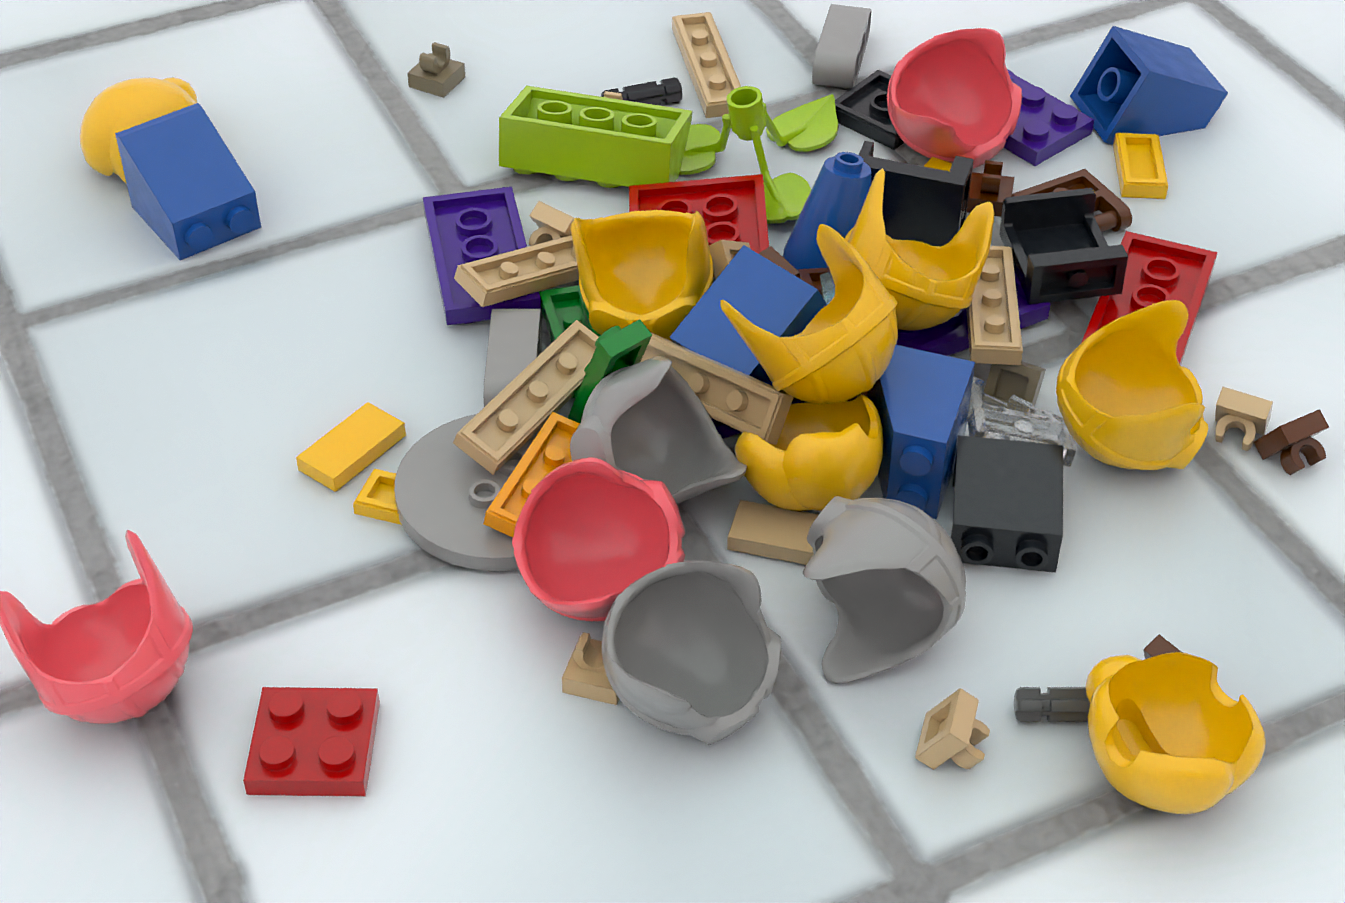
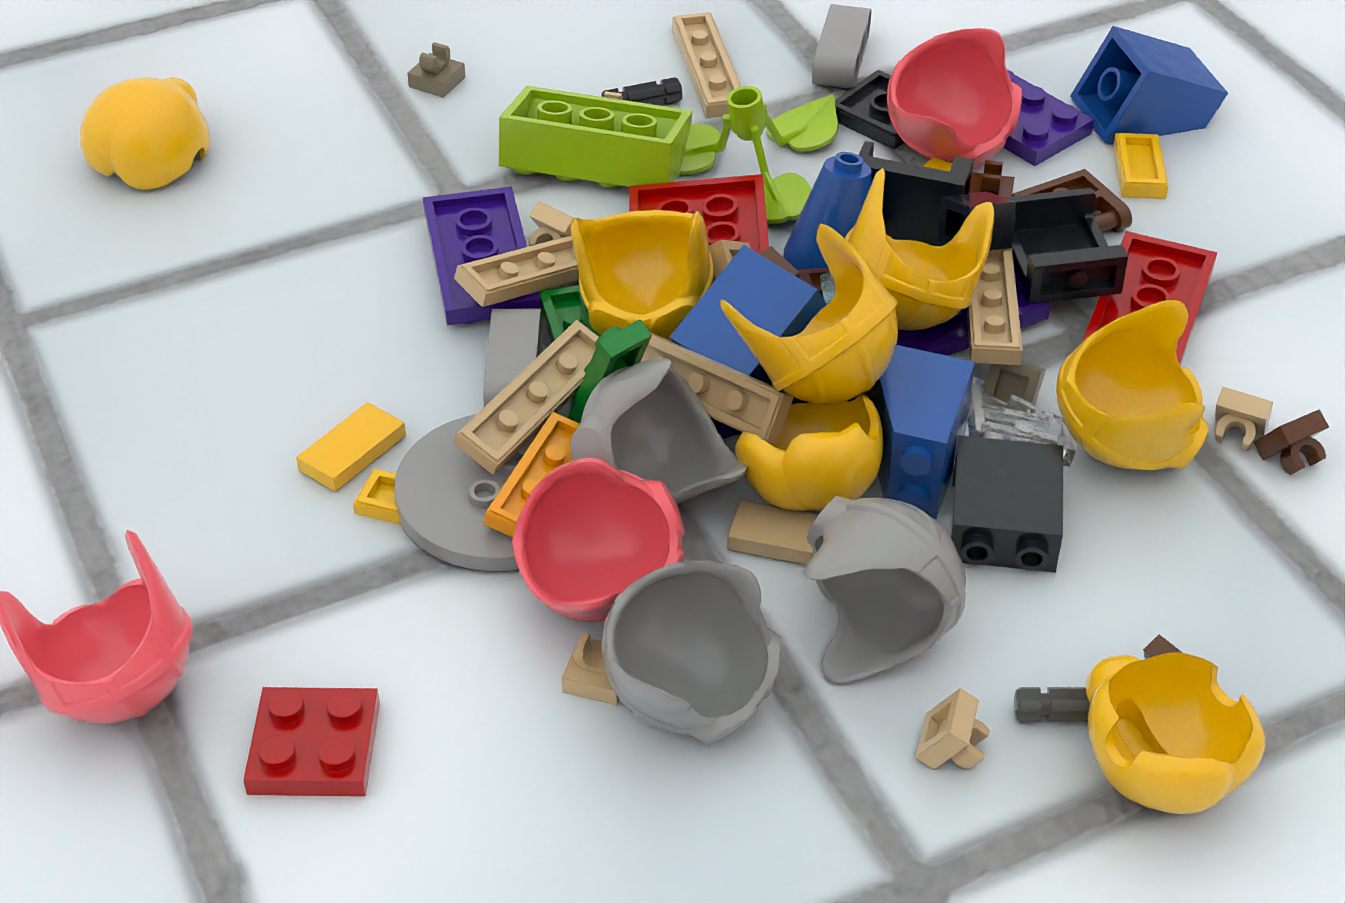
(187, 182): blue slope -> none
(957, 208): none -> black brick

